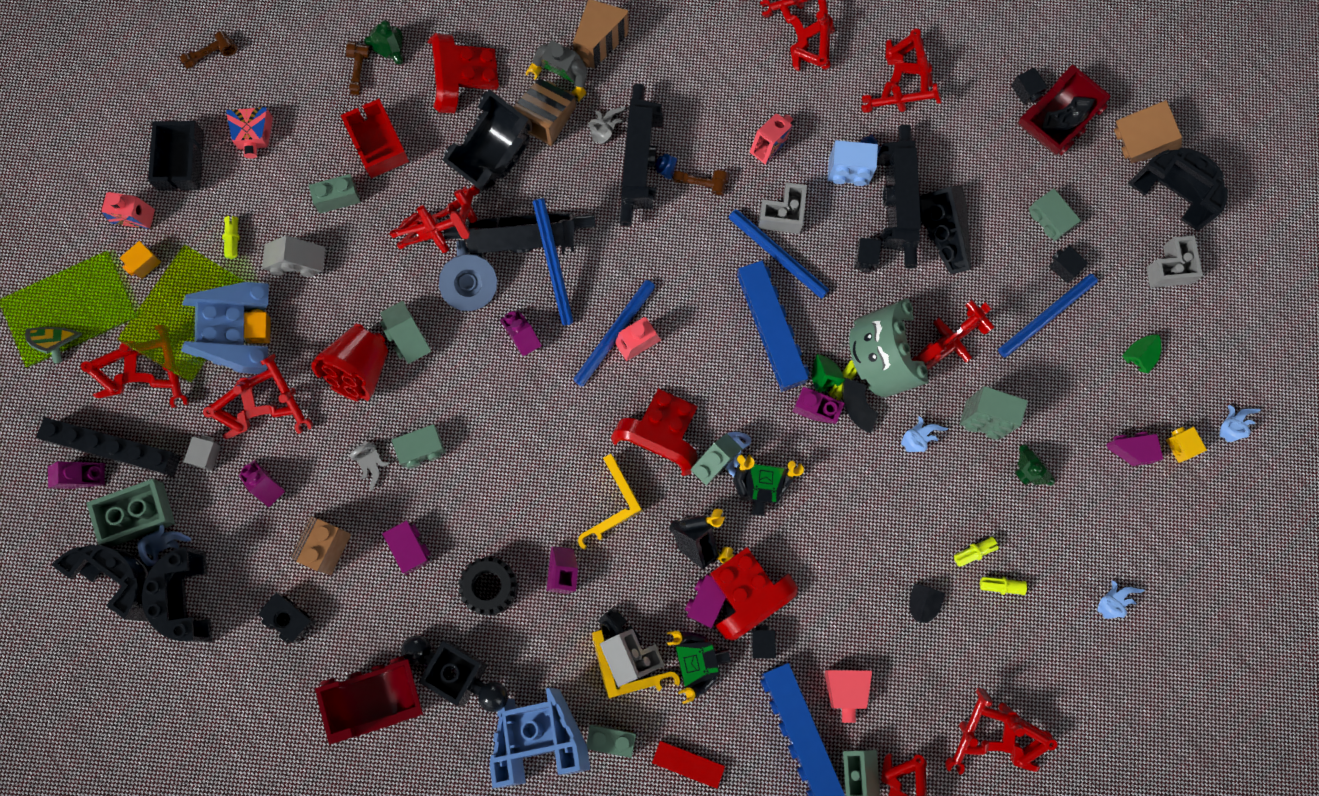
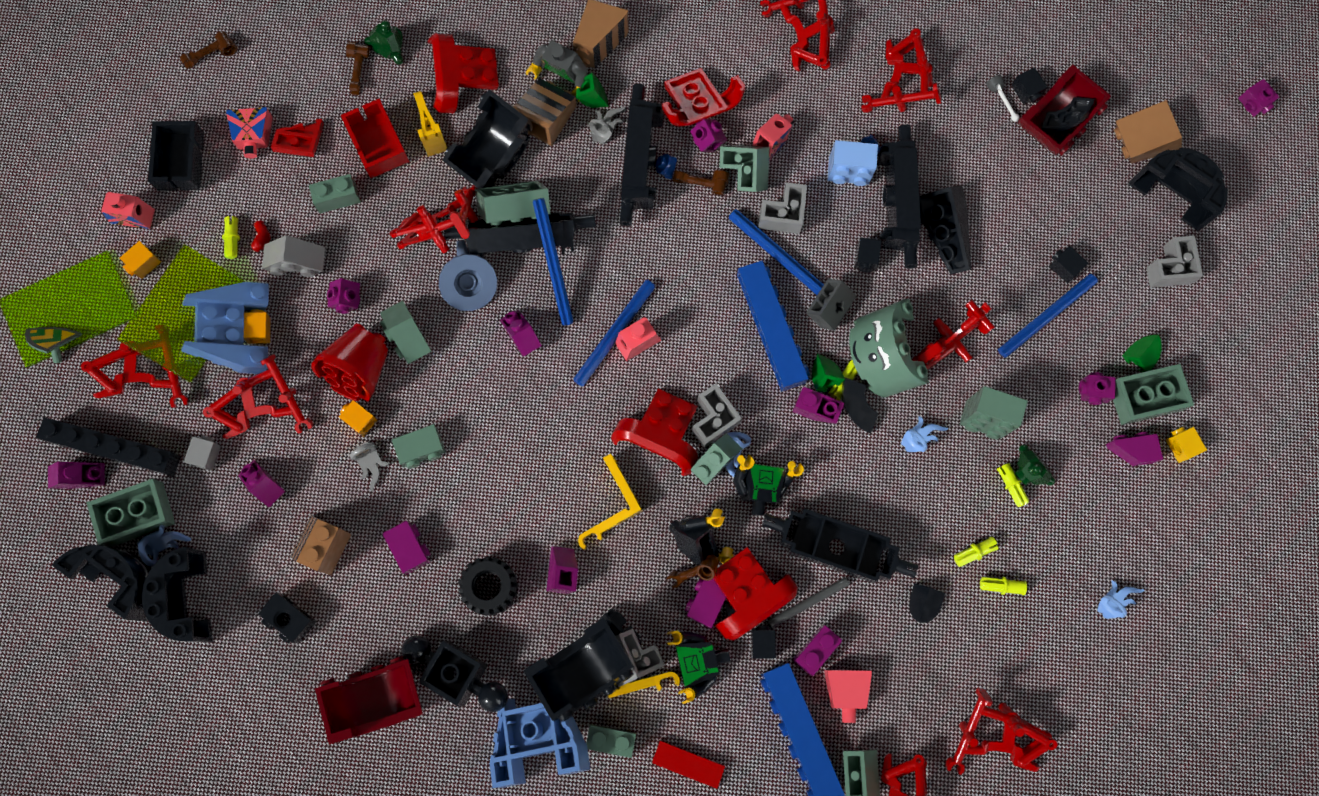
(262, 238): none -> red arm
(298, 139): none -> red wing
(343, 295): none -> magenta brick
(357, 417): none -> light orange brick
(430, 136): none -> yellow hinge
(510, 201): none -> sand green brick
(580, 672): none -> black cylinder
(592, 93): none -> green brick
(698, 98): none -> red piece
(706, 571): none -> reddish brown brick
(708, 135): none -> magenta brick
(720, 416): none -> light grey brick
(751, 165): none -> sand green brick
(807, 603): none -> dark grey bar
(817, 650): none -> magenta brick
(831, 304): none -> dark grey brick
(860, 552): none -> black brick
(996, 85): none -> hinge
(1013, 485): none -> neon yellow axle
(1054, 215): sand green brick -> none
(1097, 388): none -> magenta brick
(1151, 394): none -> sand green brick
(1233, 426): light blue piece -> none
(1259, 98): none -> magenta brick

